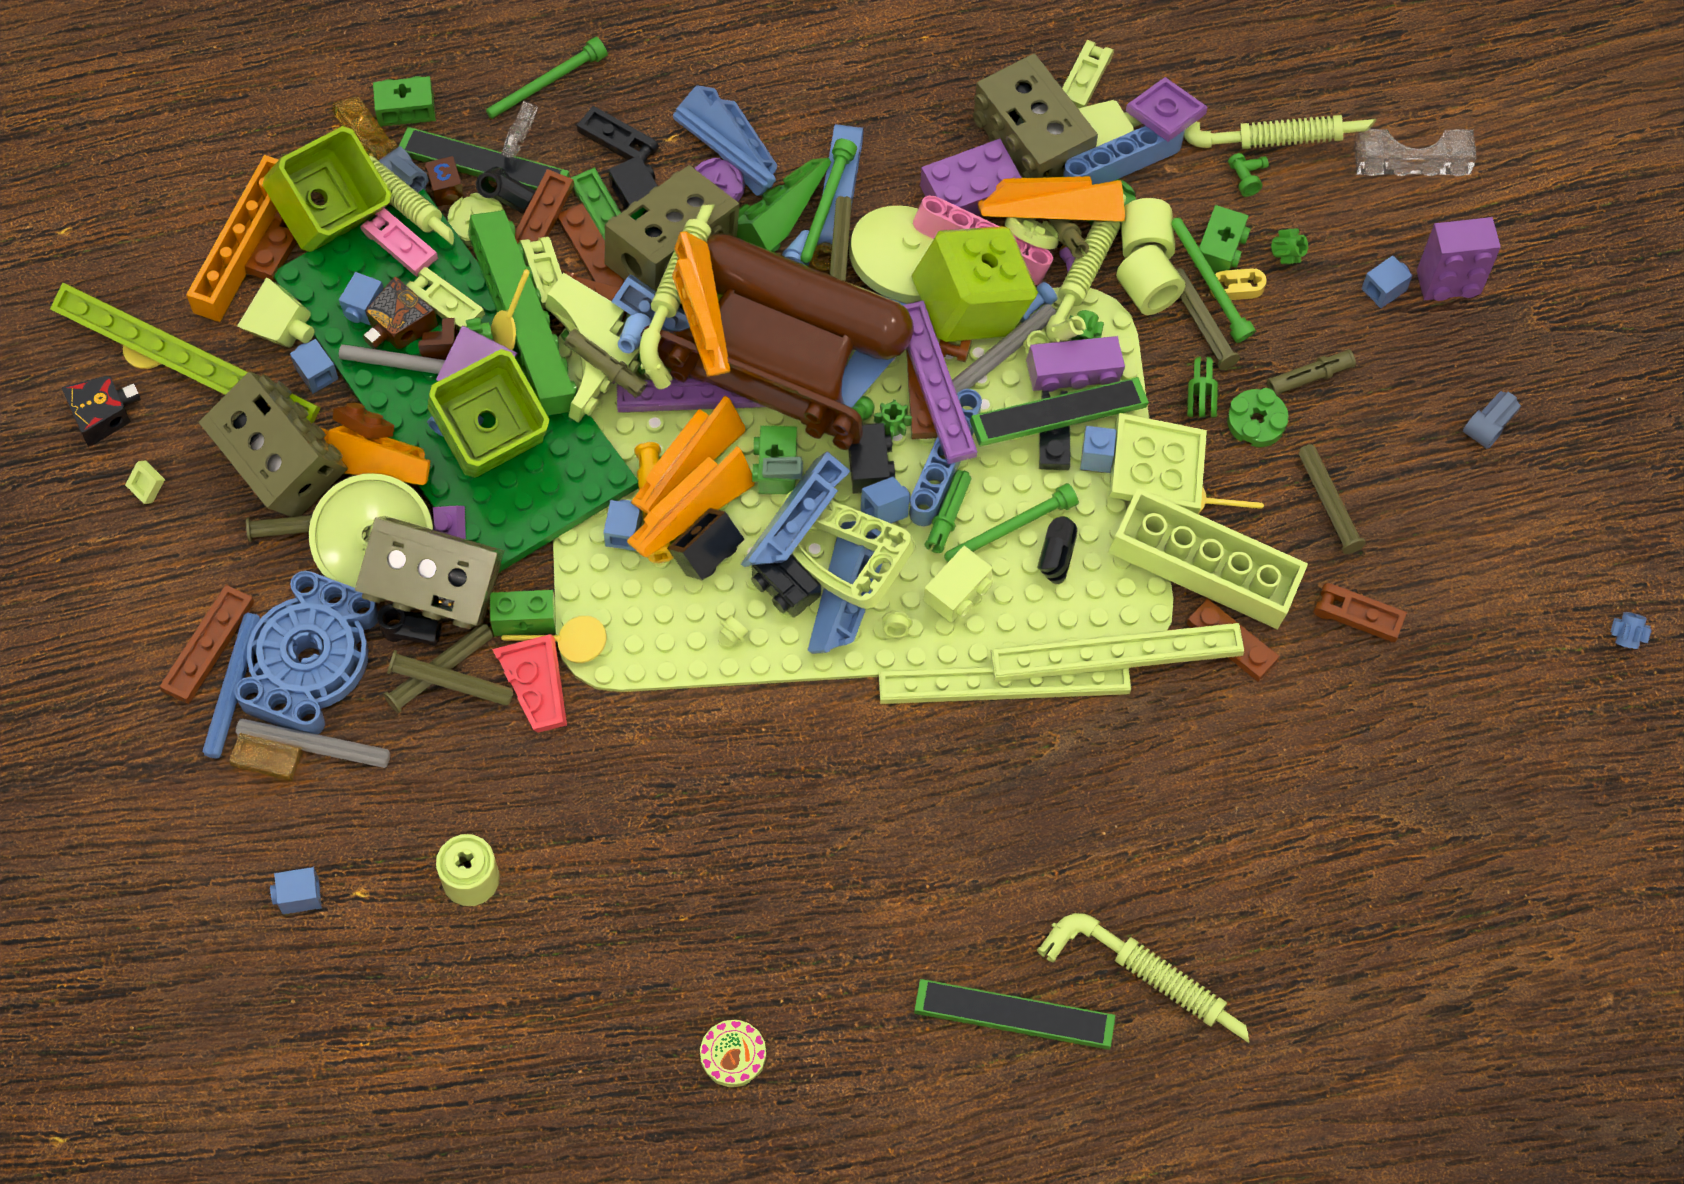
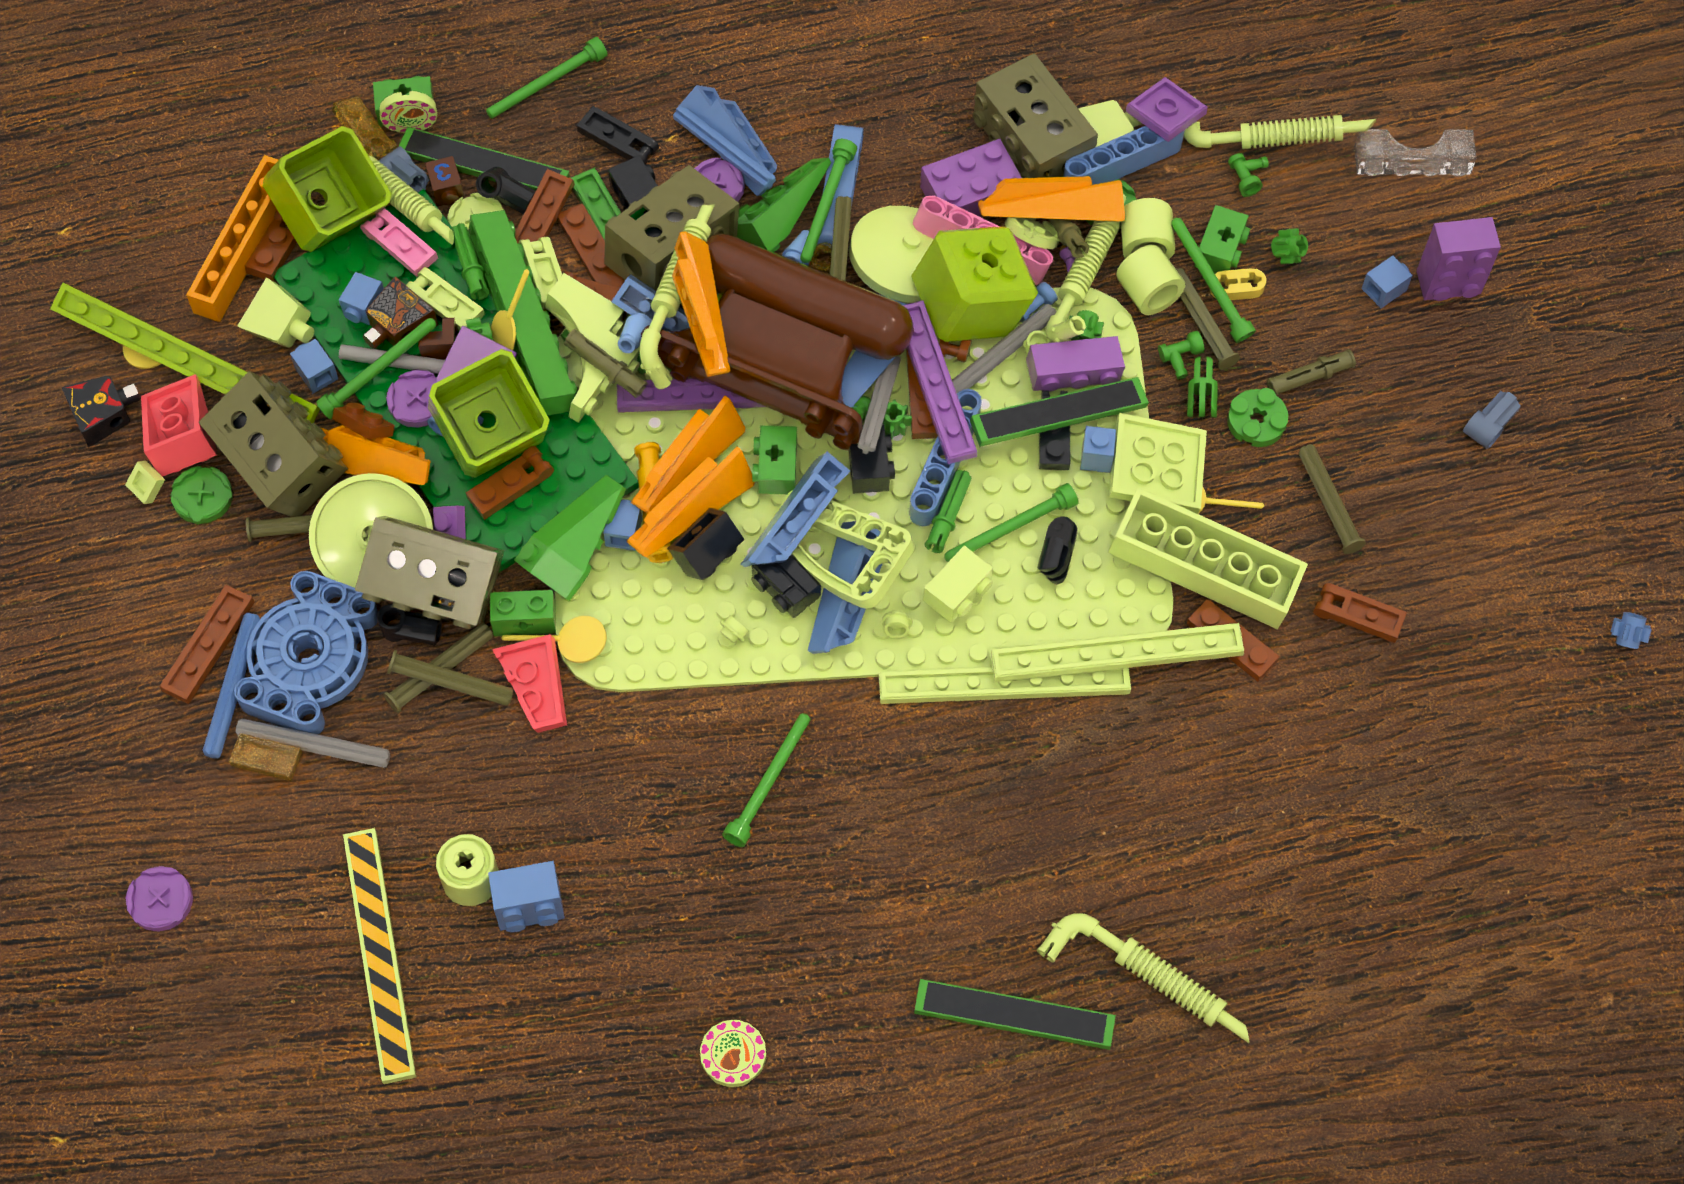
(159, 898): none -> medium lavender tile
(172, 426): none -> coral slope
(201, 494): none -> bright green tile
(296, 890): medium blue brick -> none
(333, 400): none -> bright green piece
(379, 956): none -> tile
(409, 398): none -> medium lavender tile
(410, 110): none -> yellowish green tile
(472, 271): none -> bright green axle
(509, 483): none -> dark orange plate
(519, 130): clear tile -> none
(526, 896): none -> medium blue brick
(564, 545): none -> bright green wedge
(738, 830): none -> bright green piece
(783, 467): sand green piece -> none
(878, 407): none -> light grey axle
(886, 500): medium blue brick -> none
(1087, 73): yellowish green plate -> none
(1172, 352): none -> bright green piece

